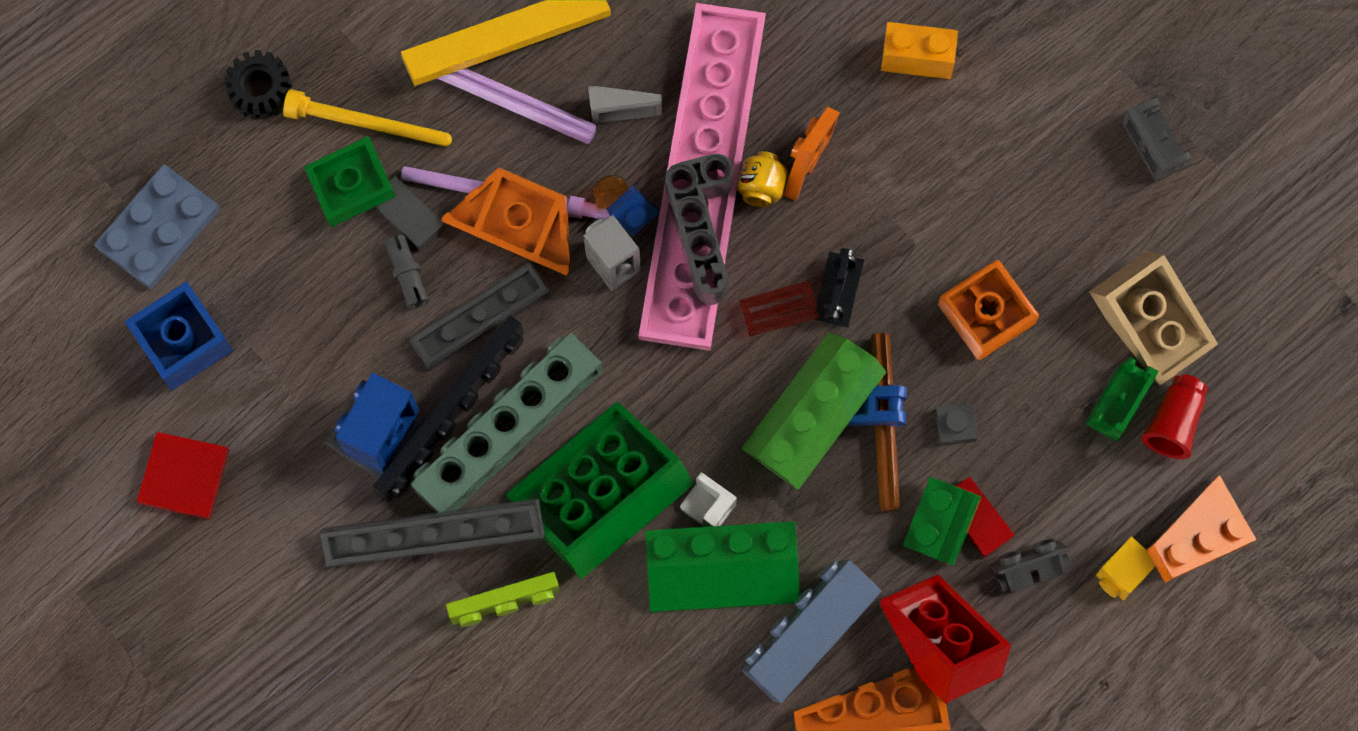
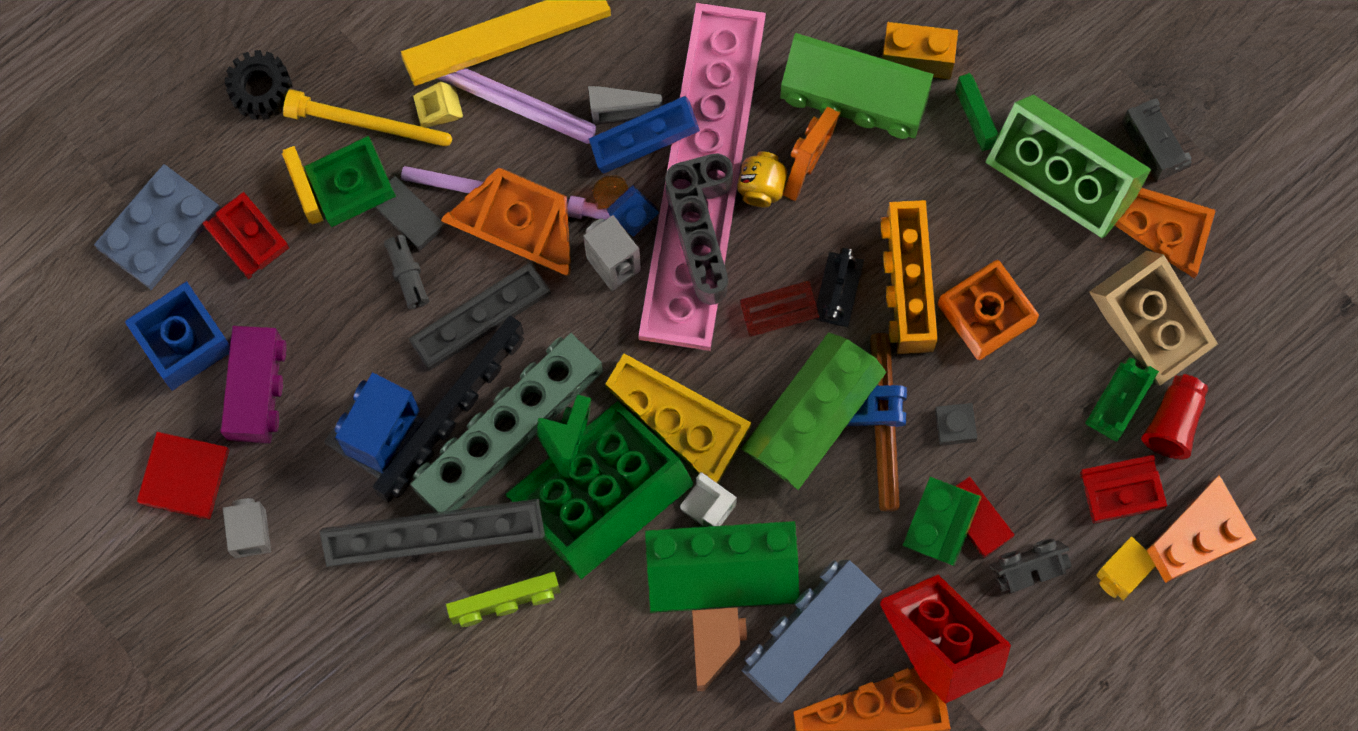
(246, 235): none -> red plate
(246, 528): none -> light grey brick
(253, 384): none -> magenta brick
(302, 185): none -> yellow tile
(437, 105): none -> light yellow slope
(564, 438): none -> green slope
(644, 134): none -> blue plate
(685, 420): none -> yellow wing
(716, 642): none -> nougat slope
(856, 85): none -> bright green slope
(910, 277): none -> light orange brick
(976, 112): none -> green tile
(1067, 165): none -> bright green slope
(1123, 489): none -> red plate
(1169, 228): none -> orange wing

